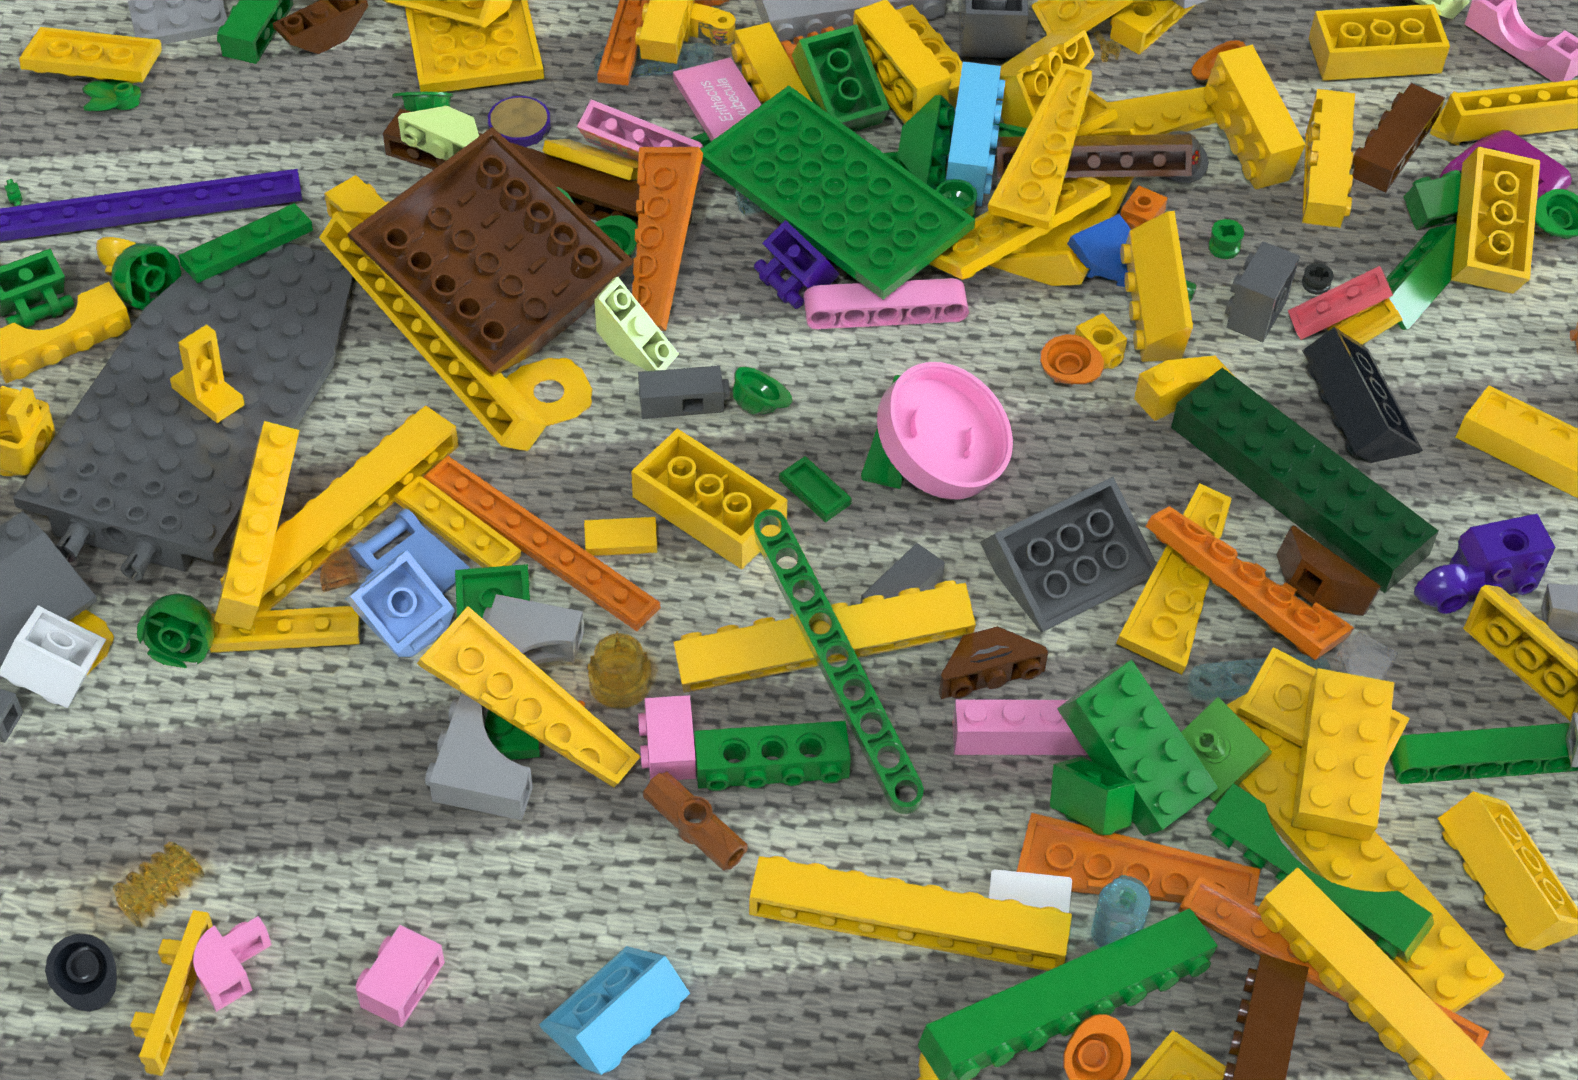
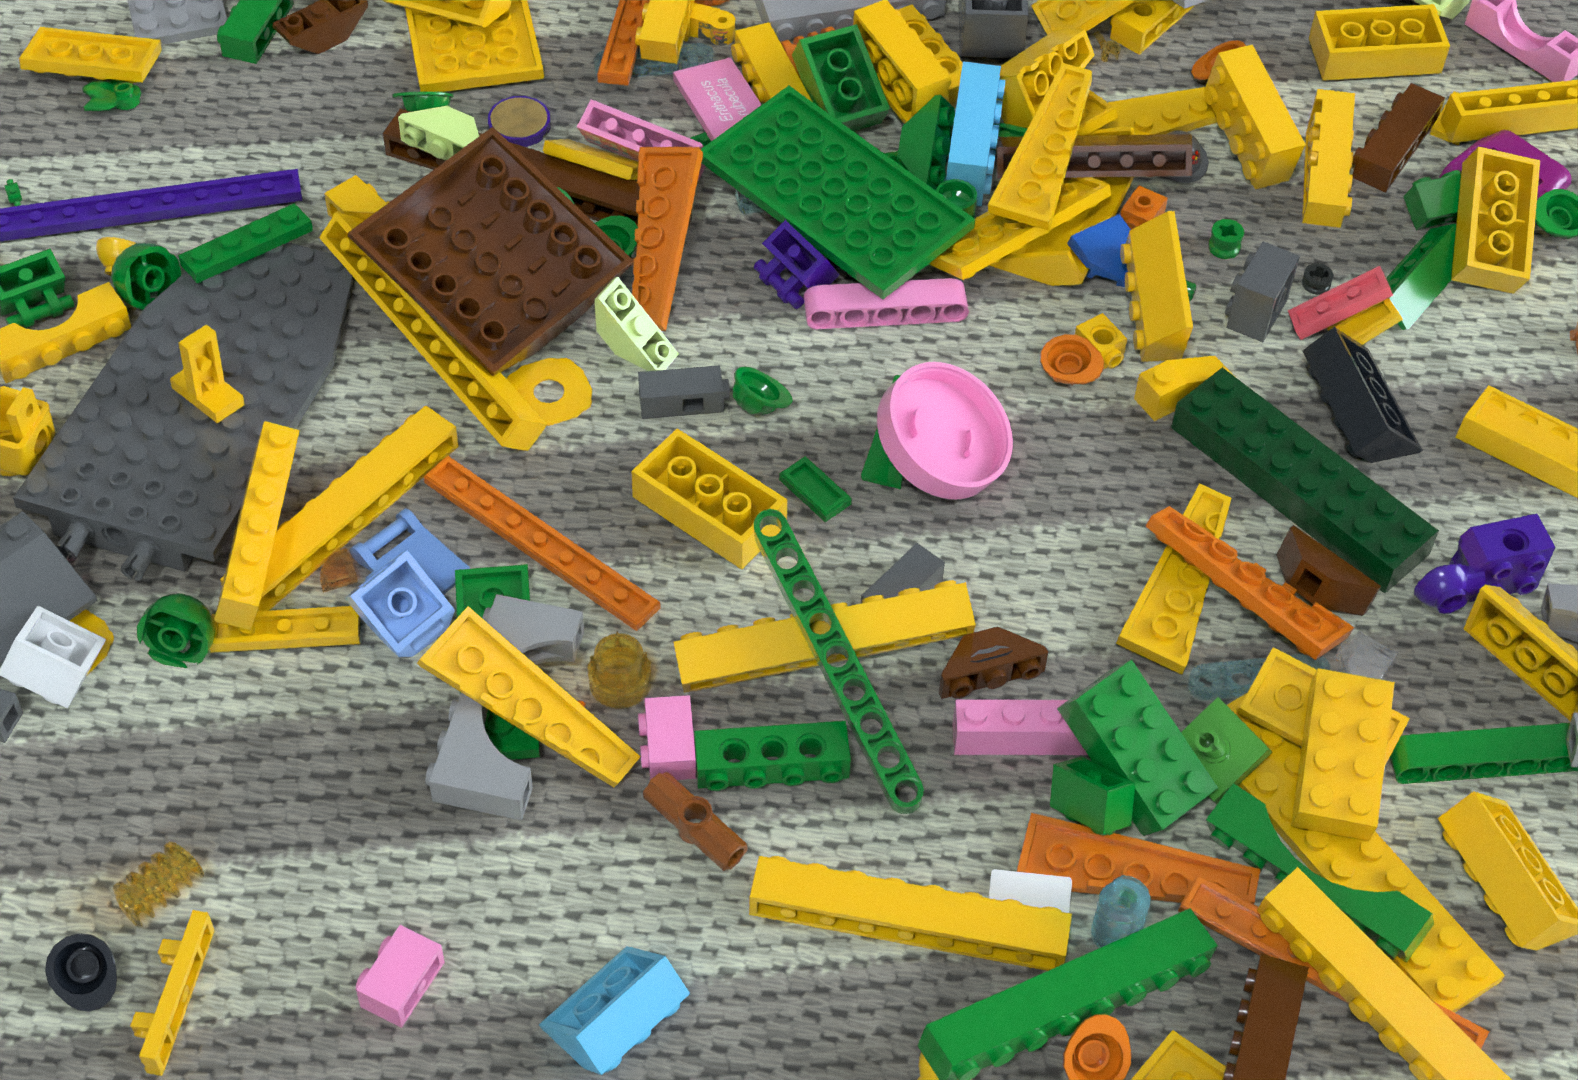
(220, 959): bright pink brick -> none
(457, 524): yellow tile -> none
(620, 536): yellow tile -> none
(1071, 555): dark grey slope -> none

